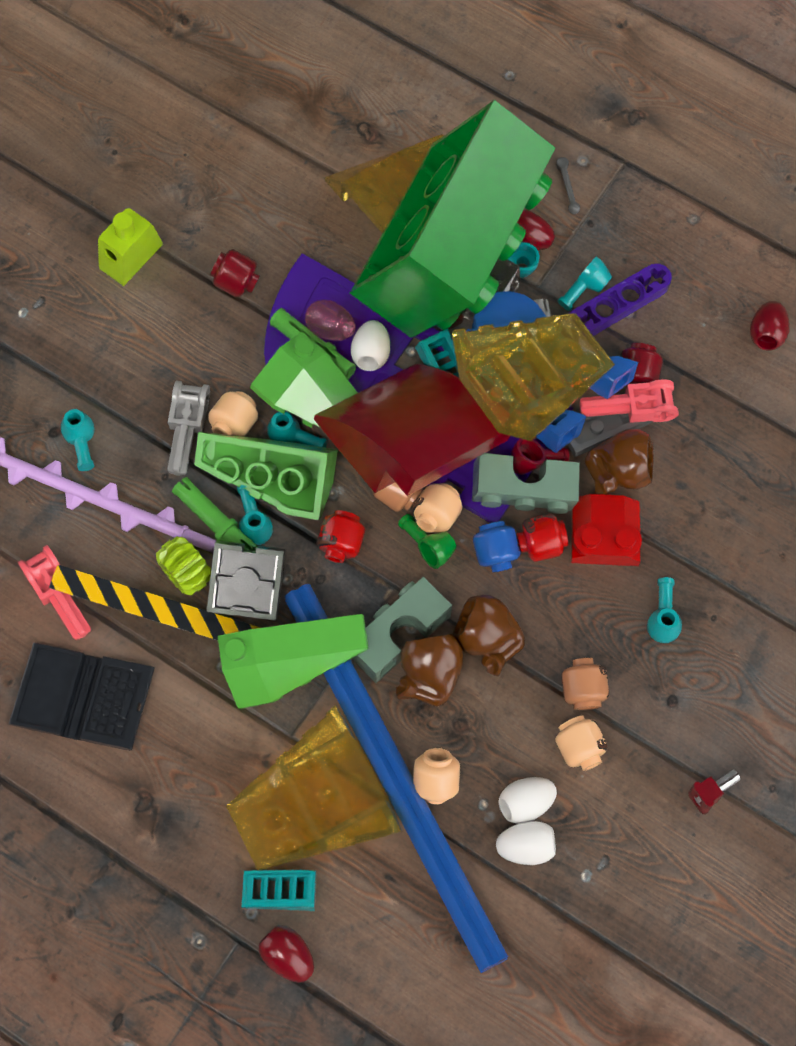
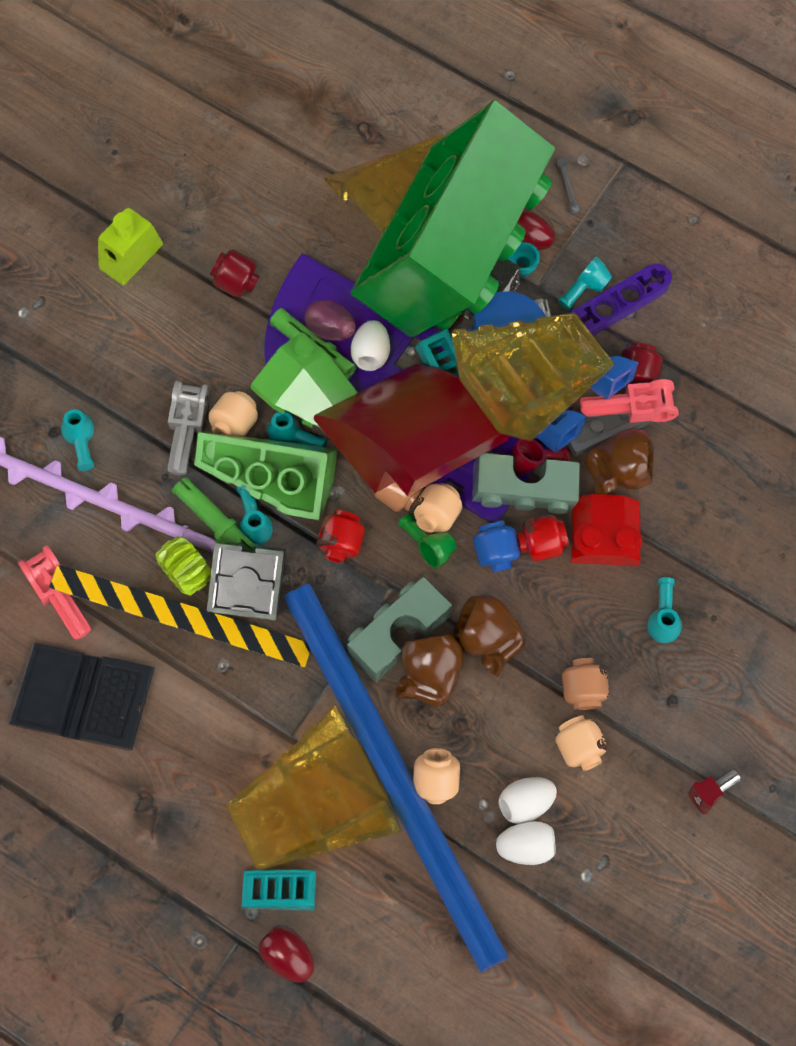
(278, 659): bright green wedge -> none
(770, 326): dark red animal -> none

